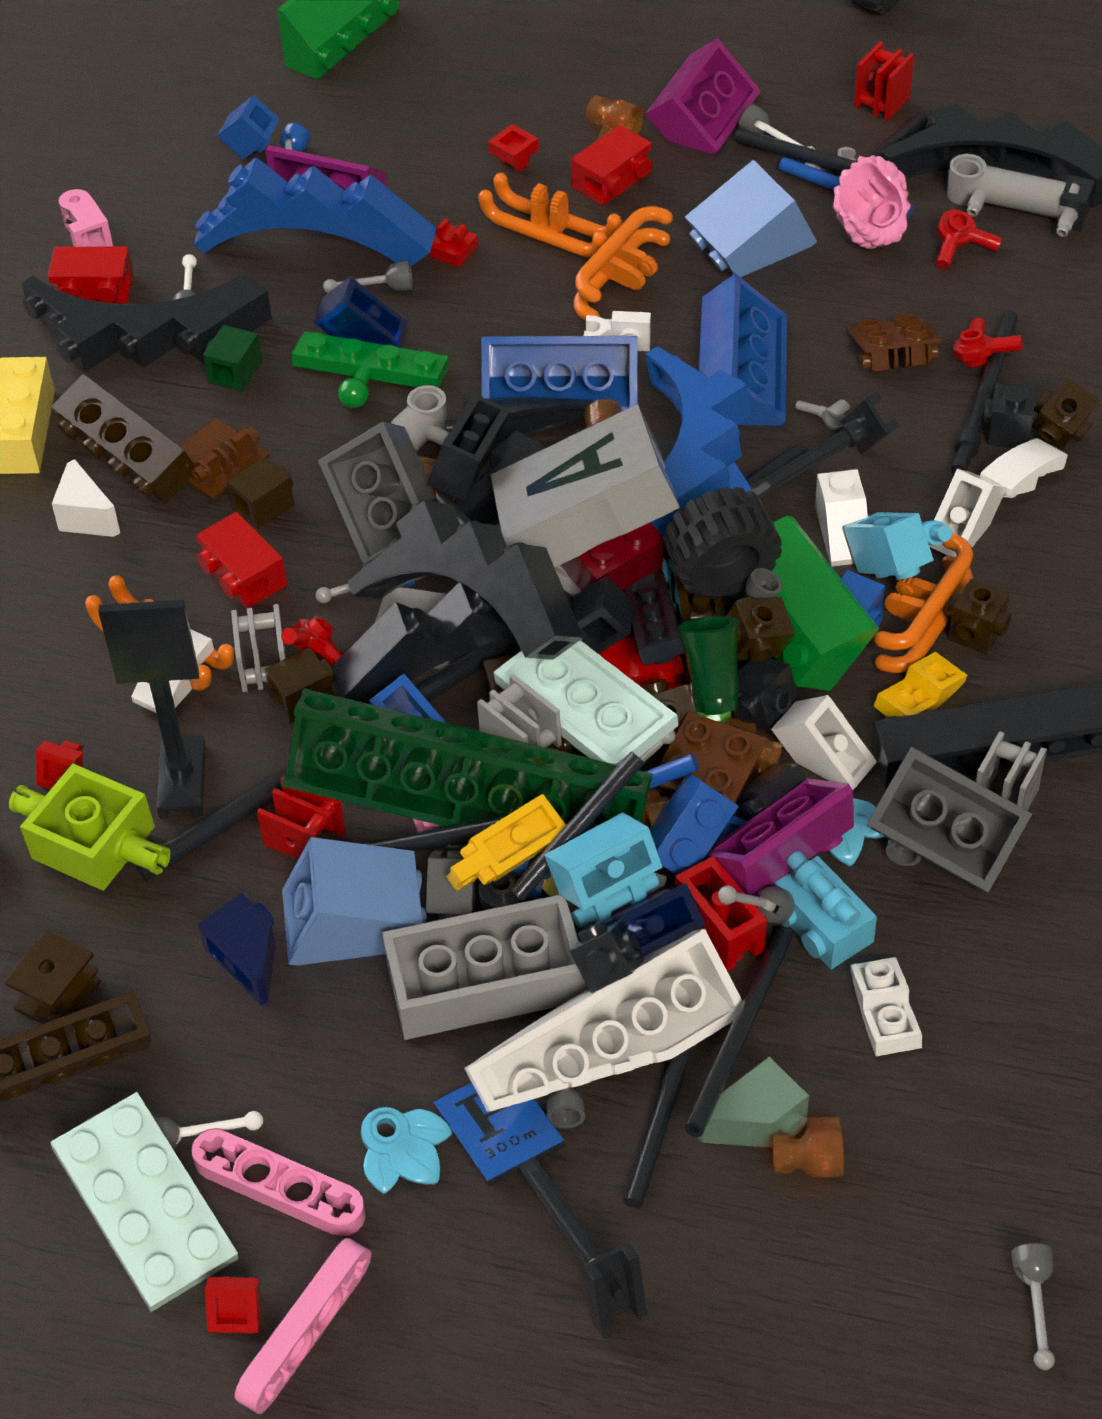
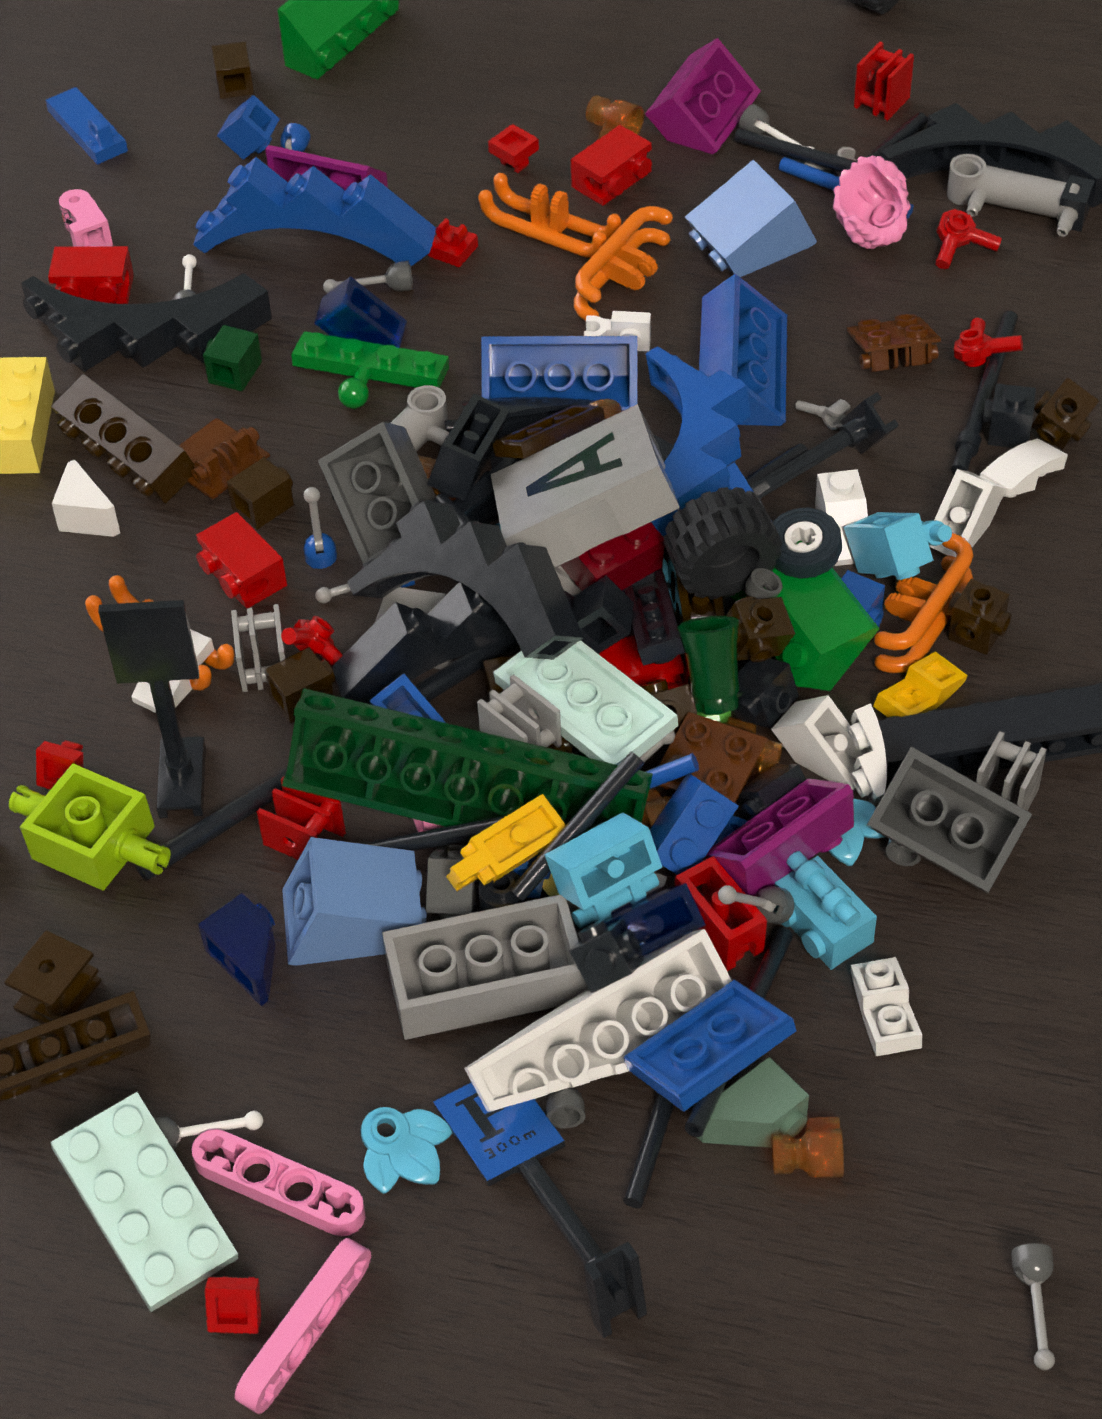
(86, 125): none -> blue hinge
(232, 70): none -> dark brown brick
(317, 541): none -> hinge
(548, 431): none -> dark brown tile
(709, 1044): none -> blue tile
(808, 526): none -> black bush
(870, 768): none -> white slope

